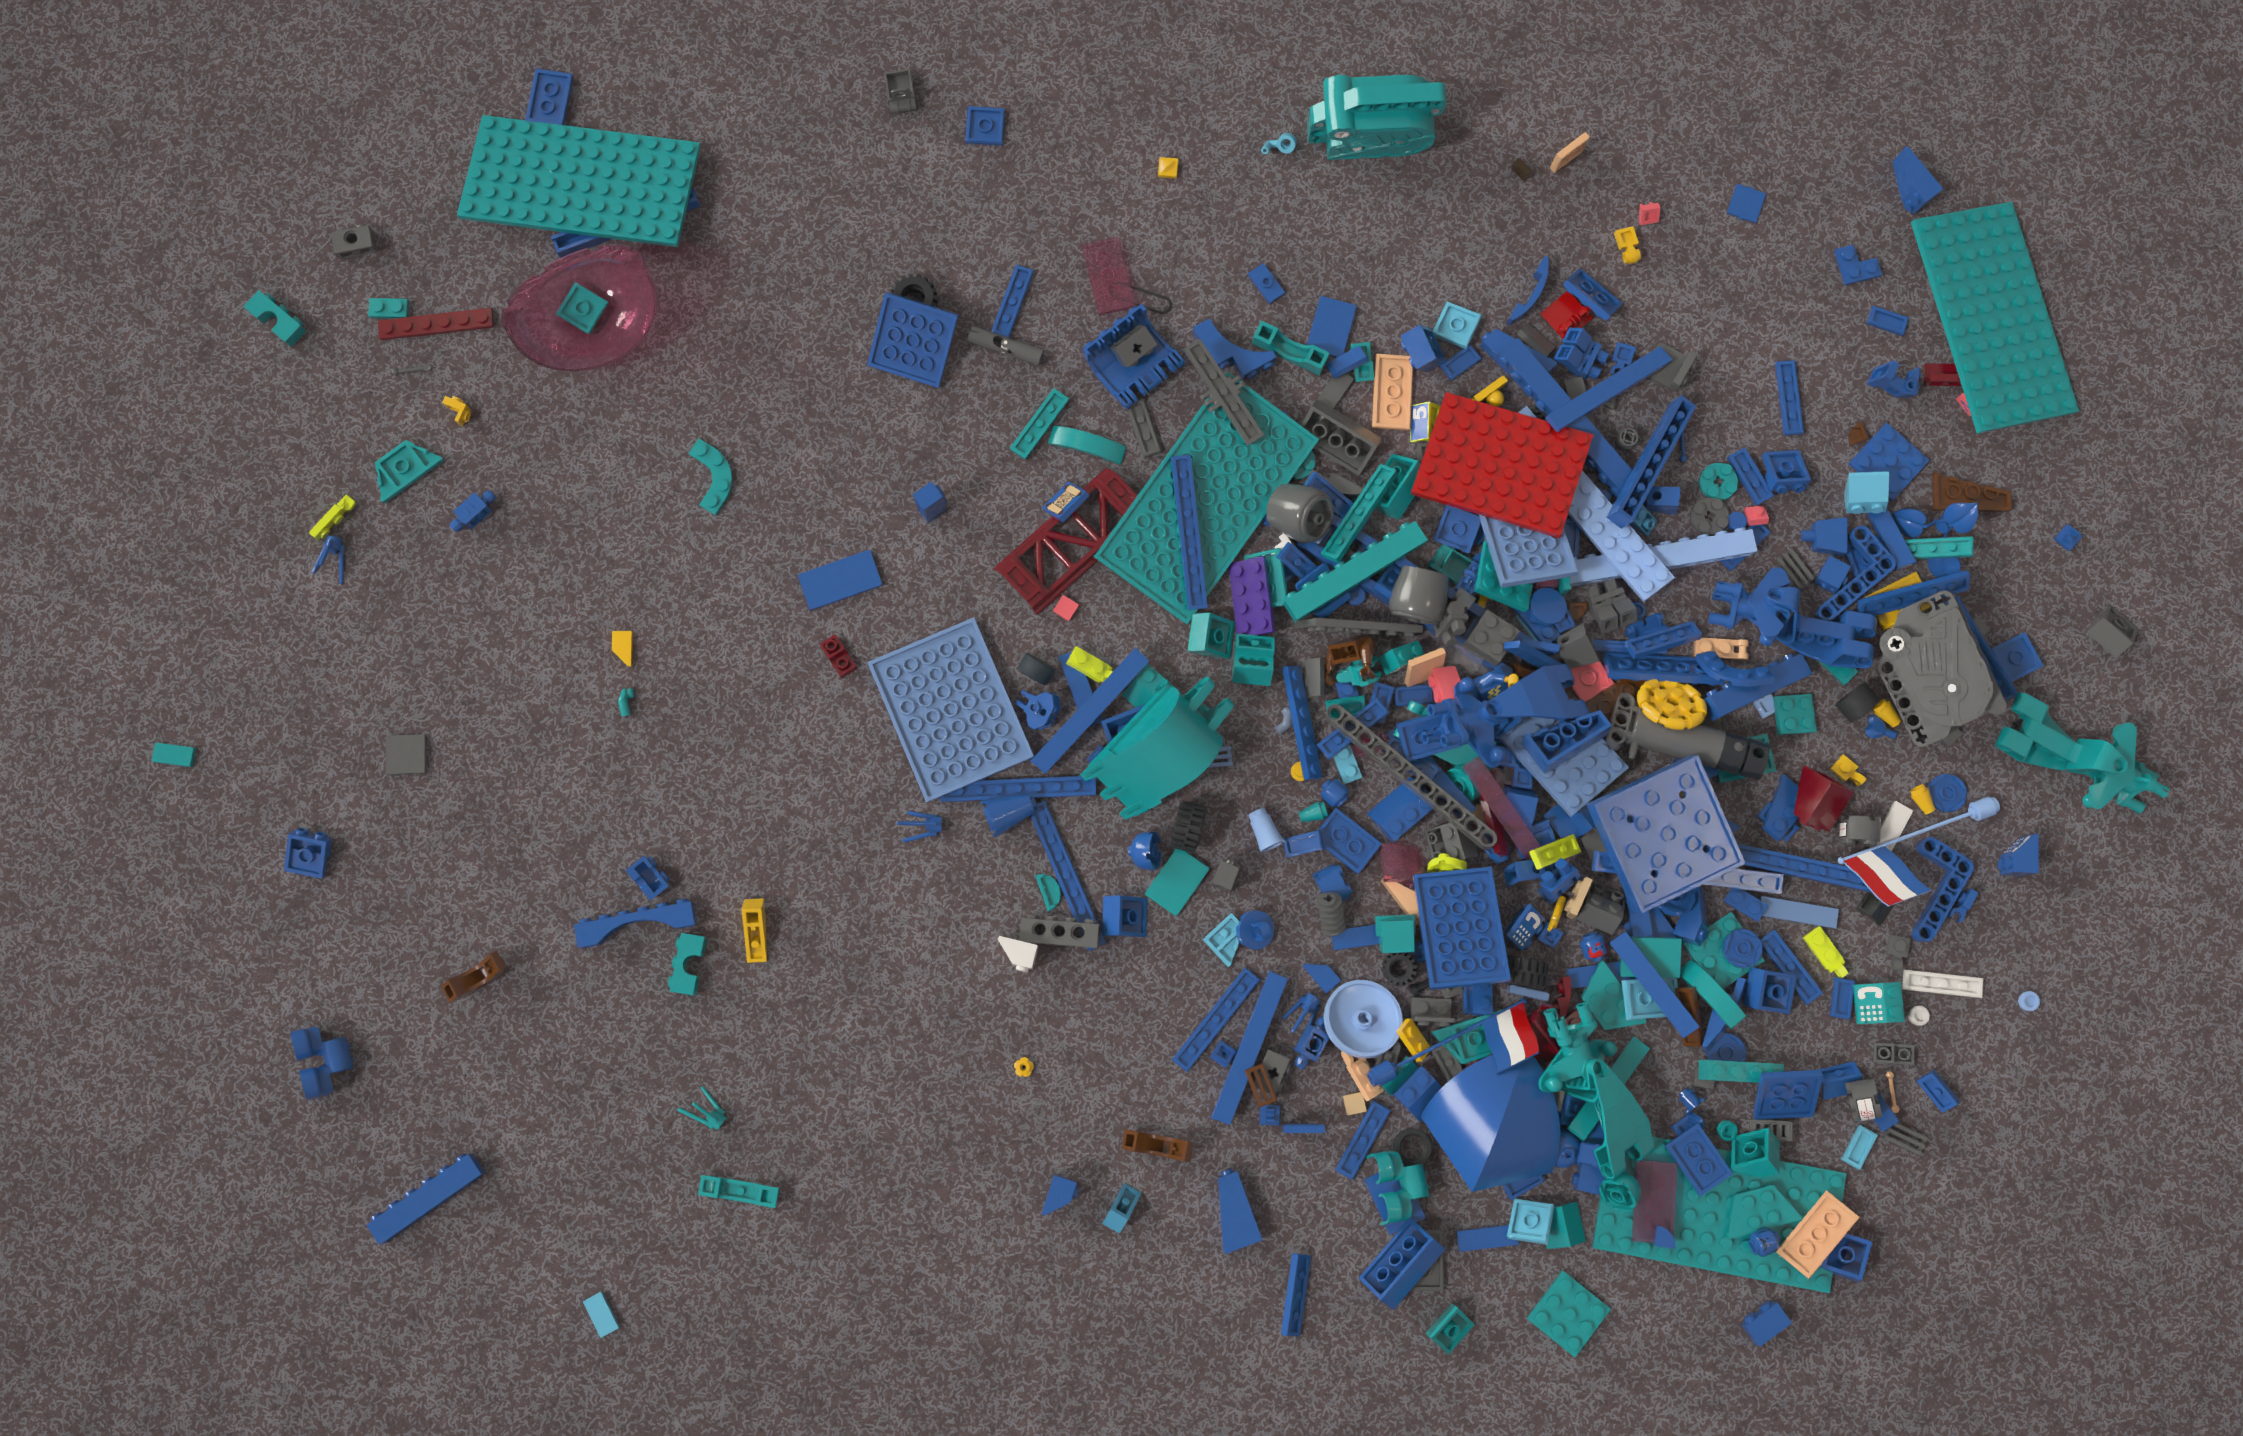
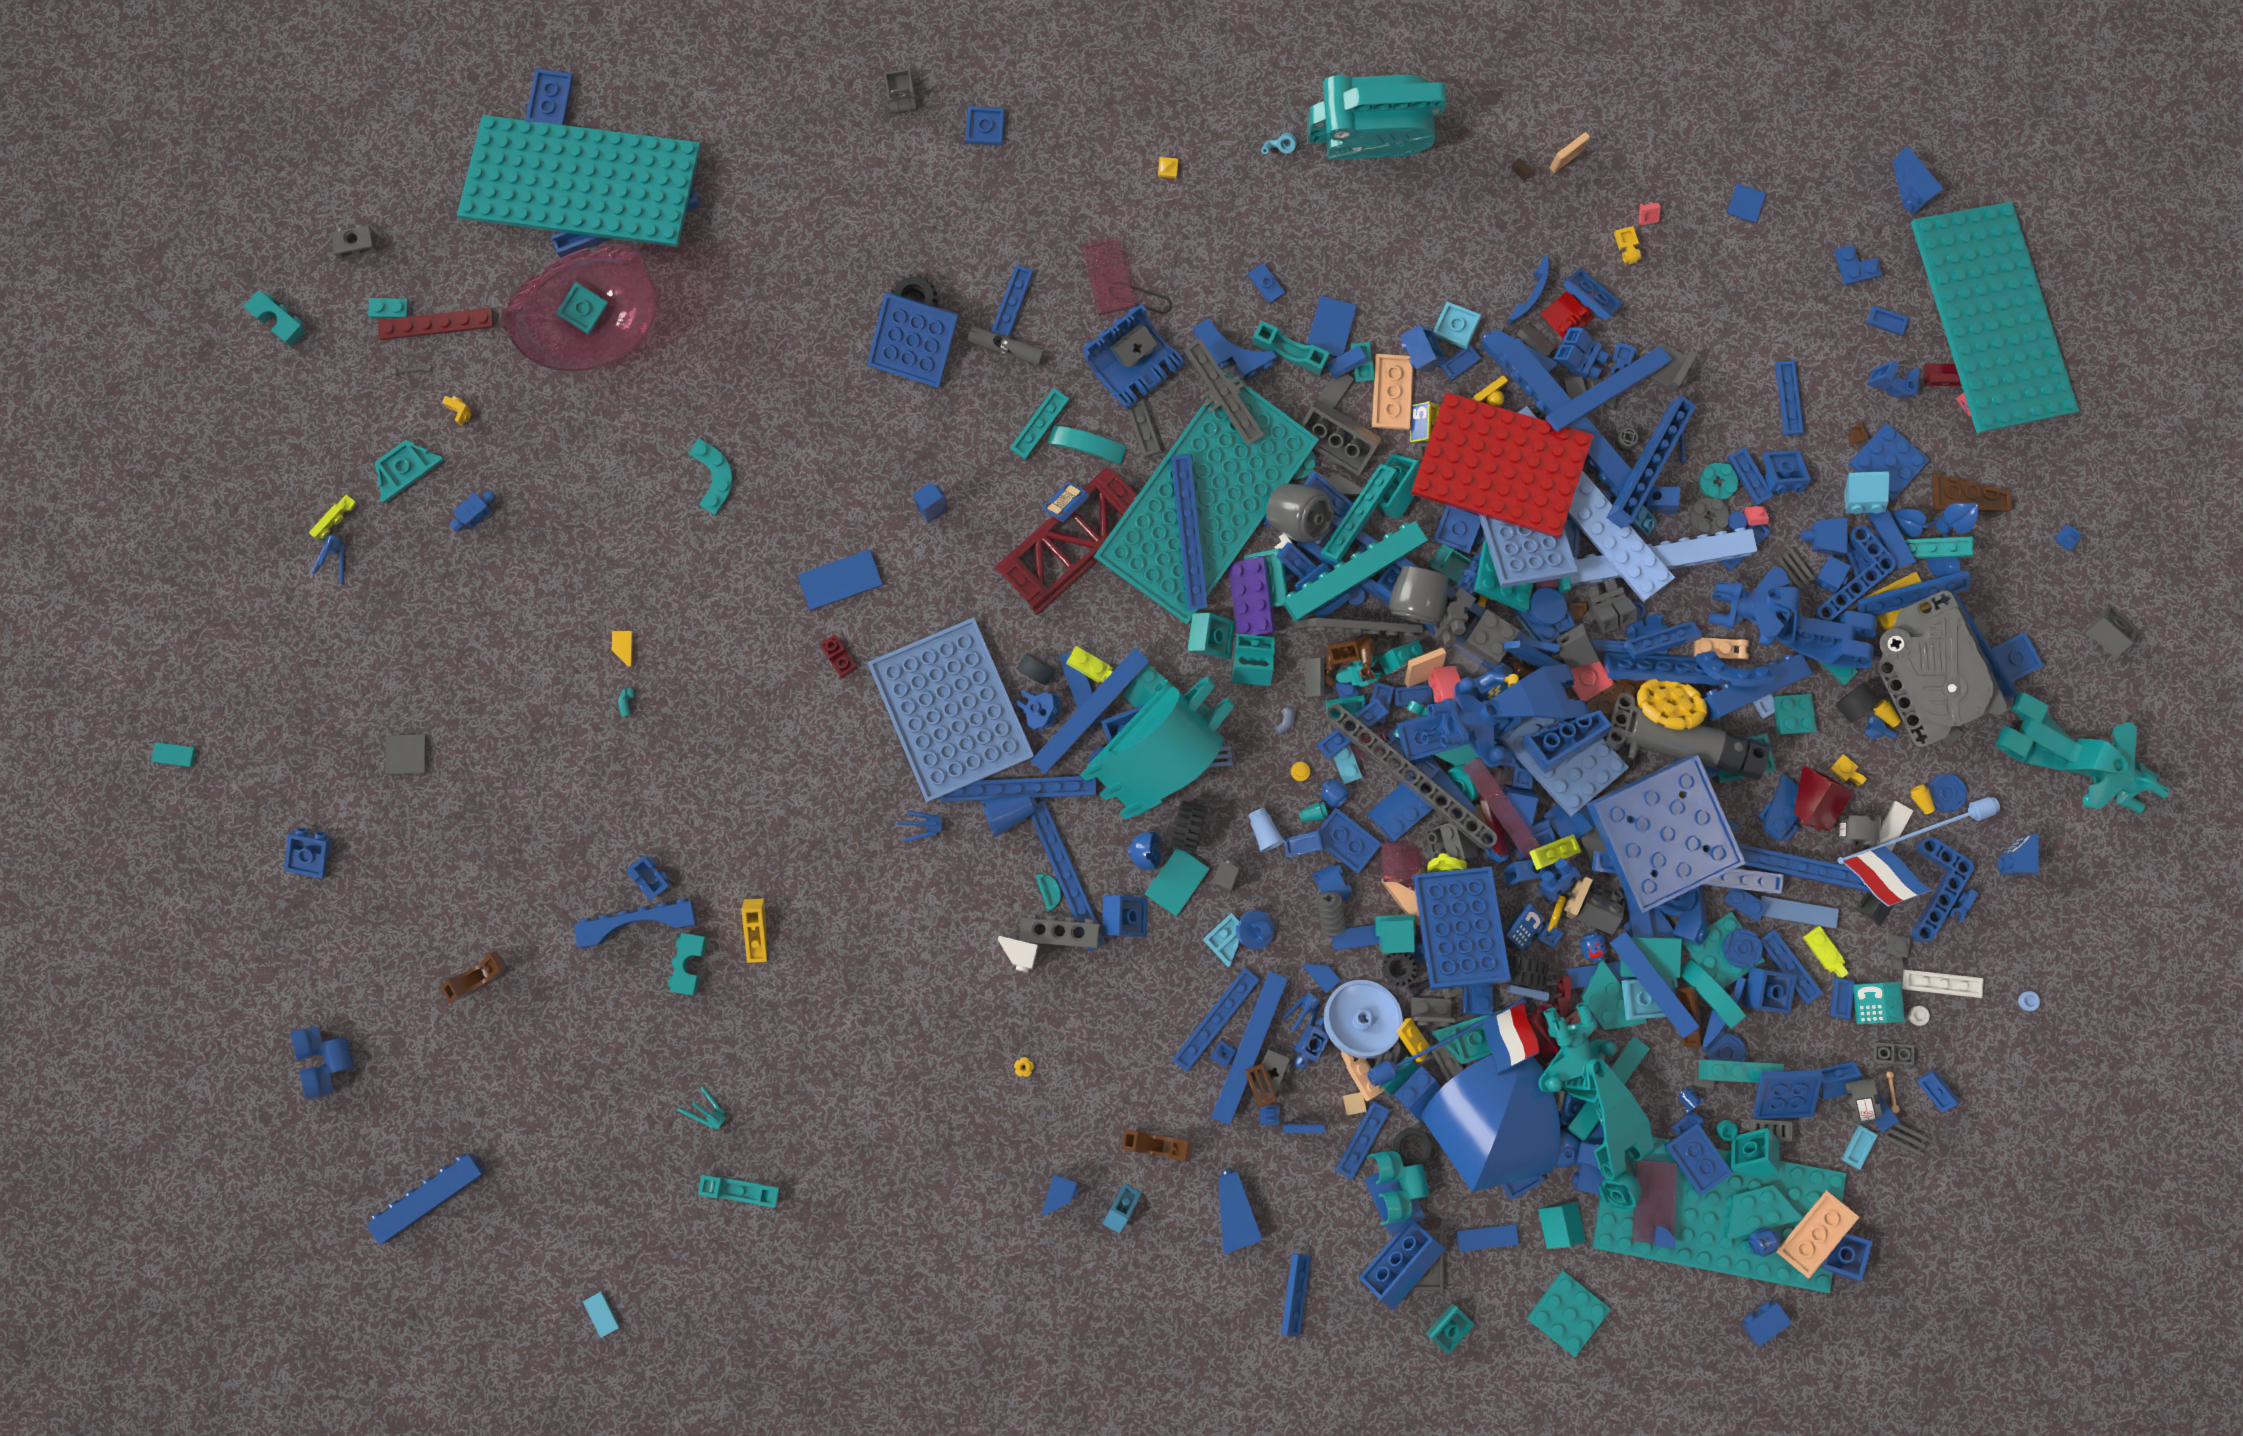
(1065, 608): coral tile -> none
(1302, 723): blue plate -> none
(1530, 1221): medium azure tile -> none

